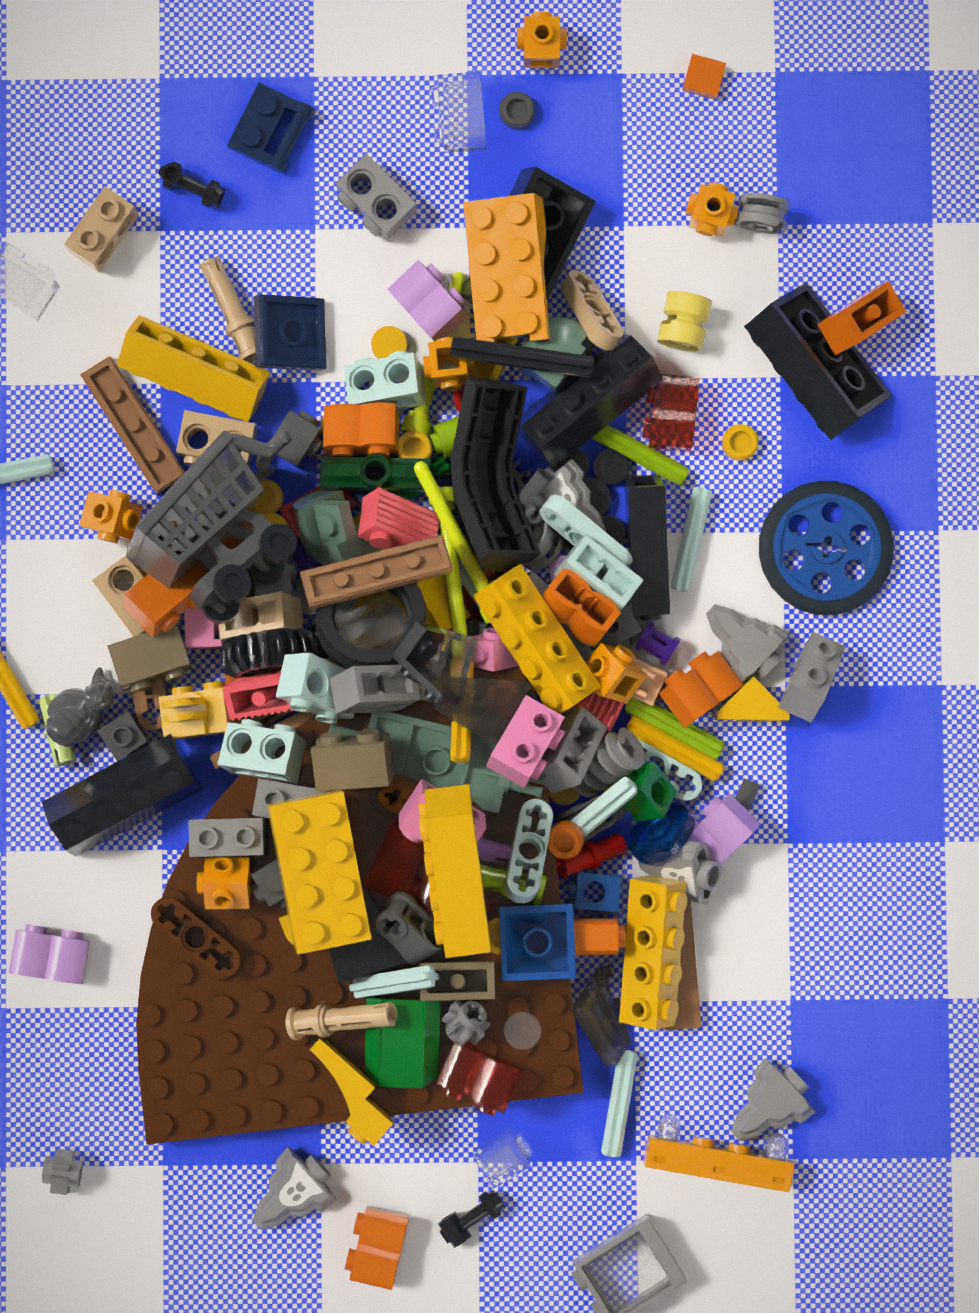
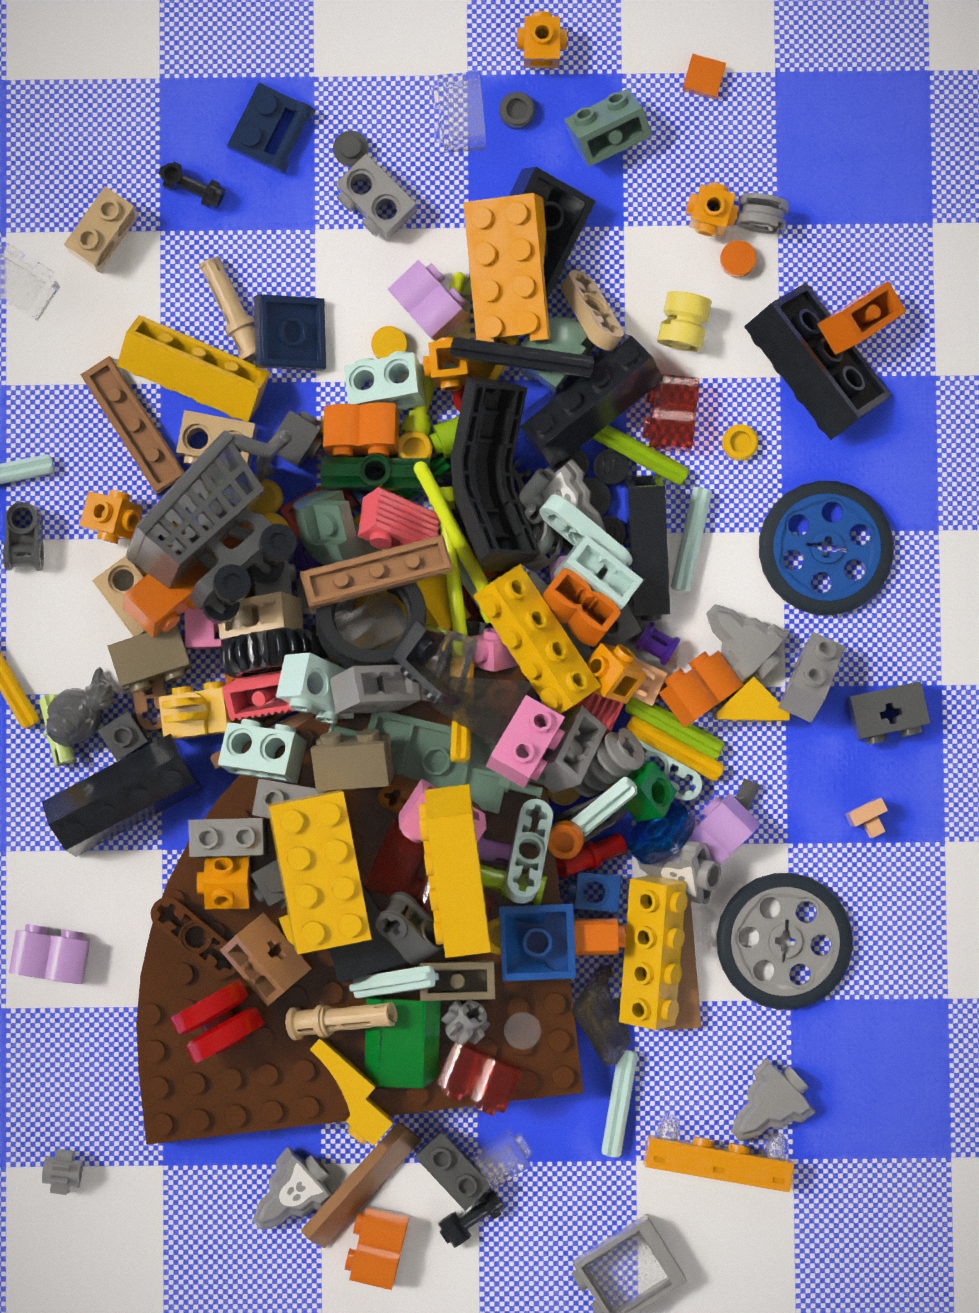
(23, 540): none -> dark grey piece
(218, 1022): none -> red wheel
(265, 959): none -> medium nougat brick
(350, 147): none -> dark grey plate
(361, 1185): none -> medium nougat tile
(453, 1169): none -> dark grey brick
(608, 127): none -> sand green brick
(738, 258): none -> orange tile
(744, 911): none -> wedge
(868, 816): none -> light nougat tile
(907, 701): none -> dark grey brick

